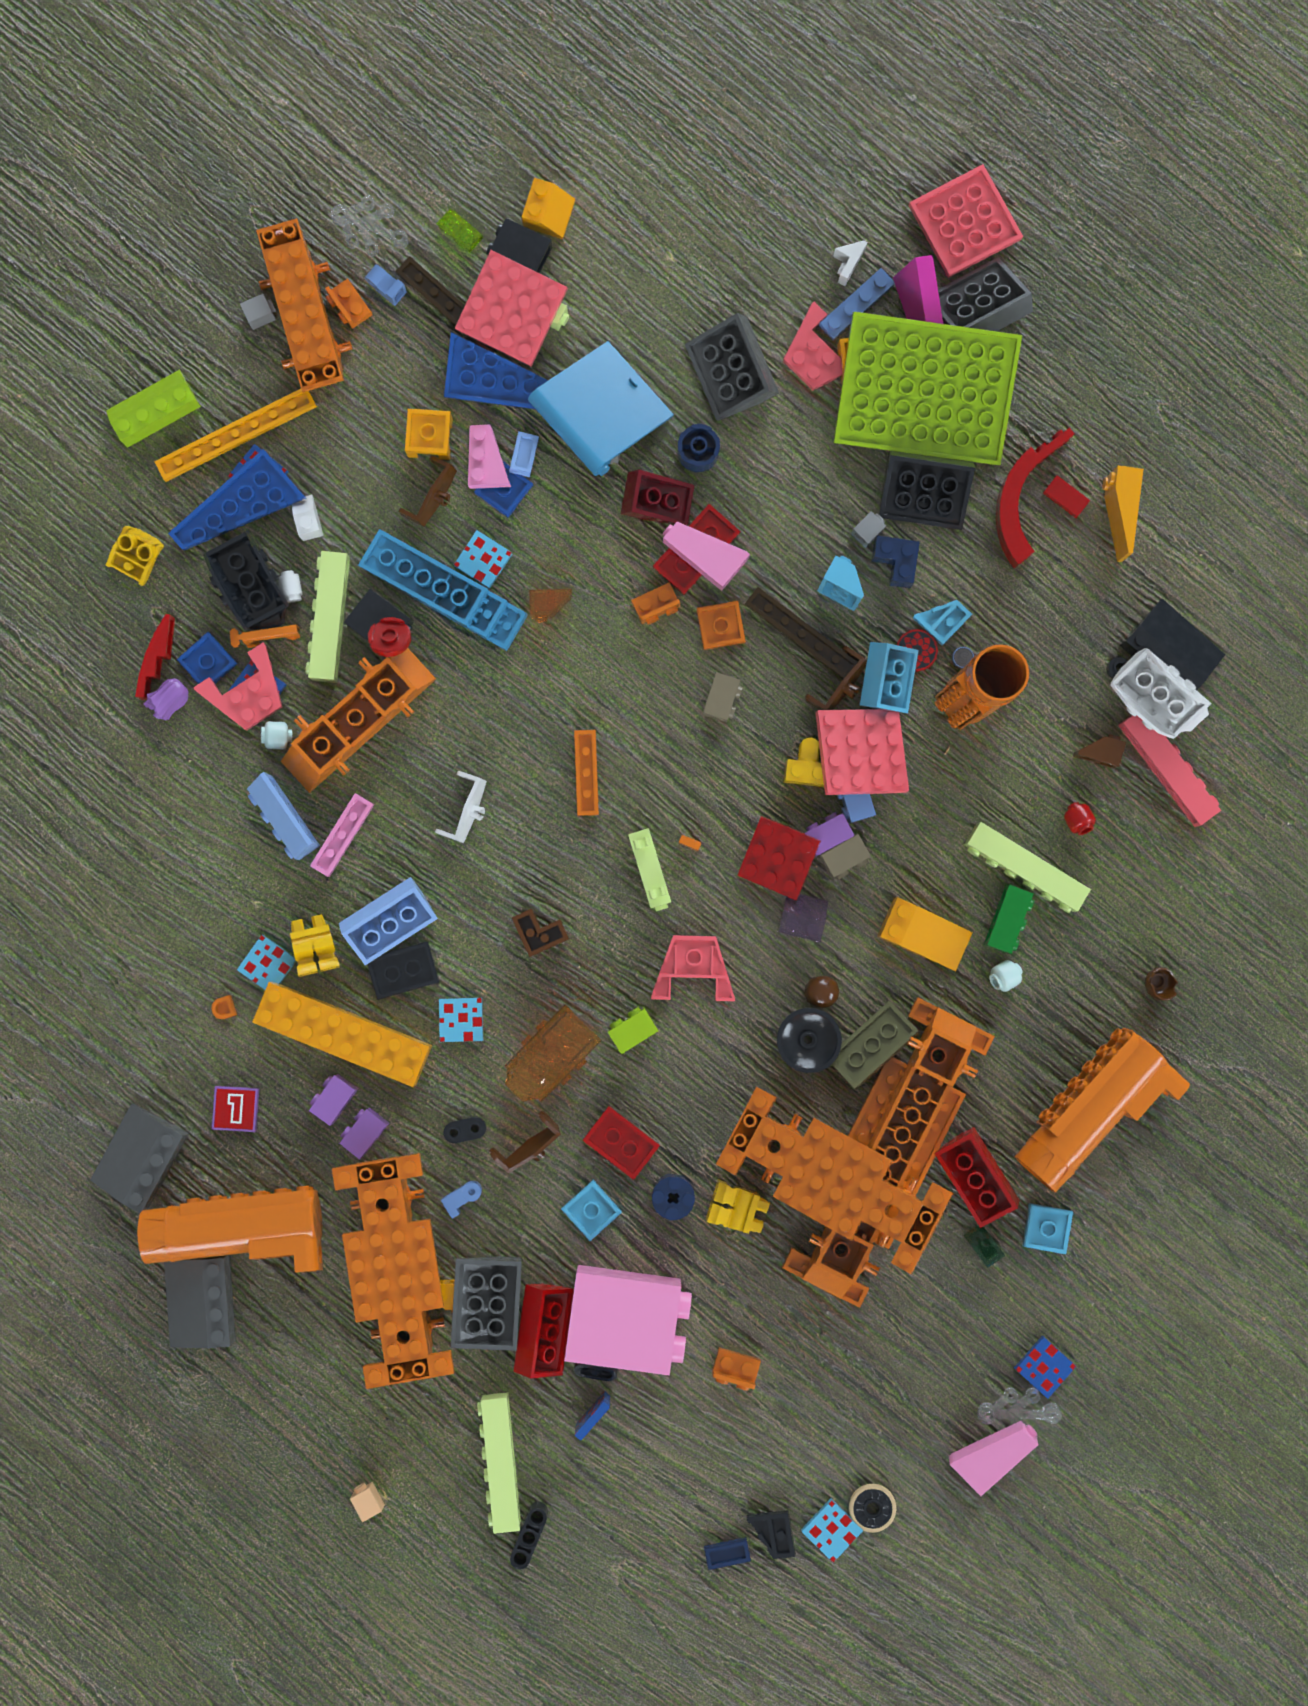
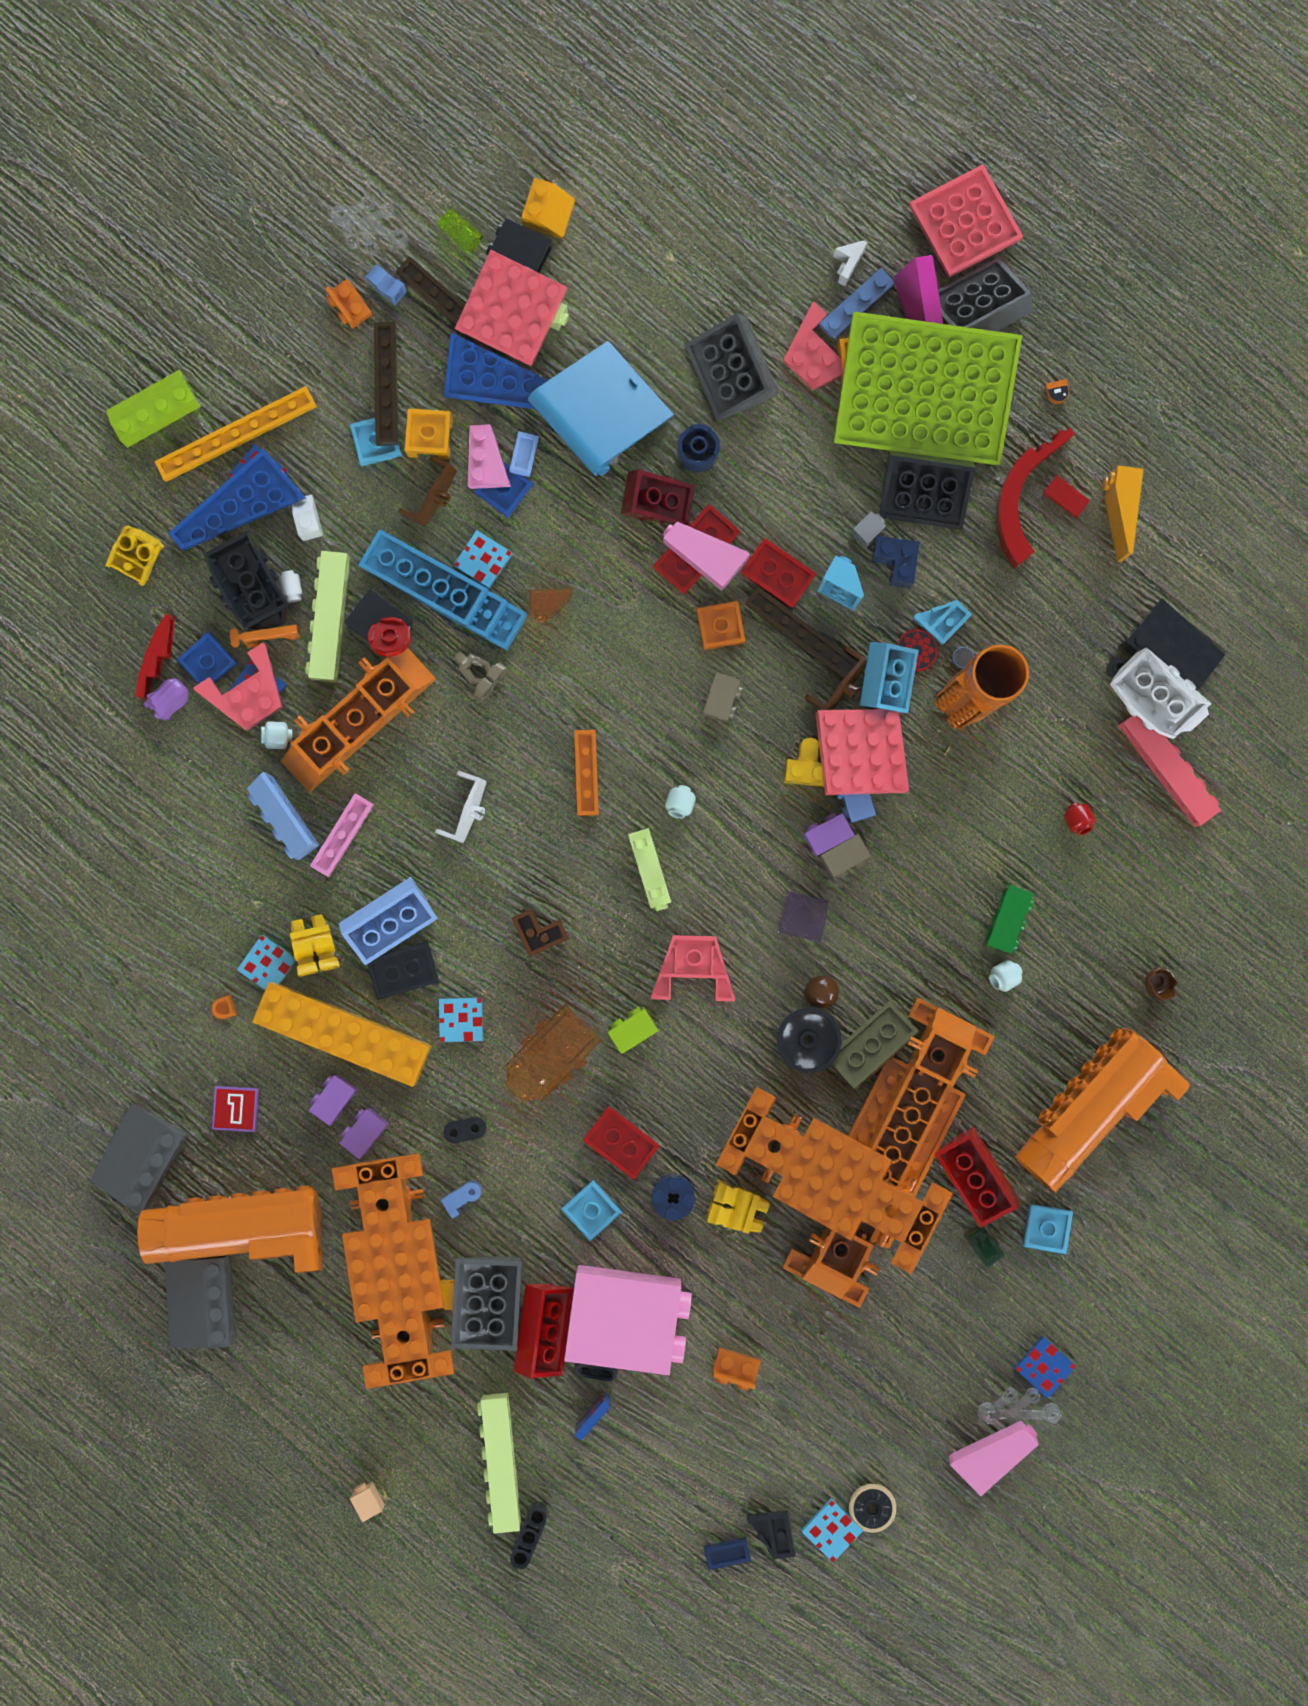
(258, 311): light grey brick -> none
(301, 306): orange piece -> none
(365, 444): none -> medium azure tile
(386, 383): none -> dark brown plate
(485, 685): none -> dark tan piece
(531, 1148): reddish brown piece -> none
(656, 603): orange bracket -> none
(680, 801): none -> light aqua head
(689, 842): orange tile -> none
(778, 573): none -> red plate
(779, 858): red plate -> none
(924, 934): light orange slope -> none
(1027, 867): yellowish green brick -> none
(1057, 391): none -> tile
(1105, 751): reddish brown slope -> none

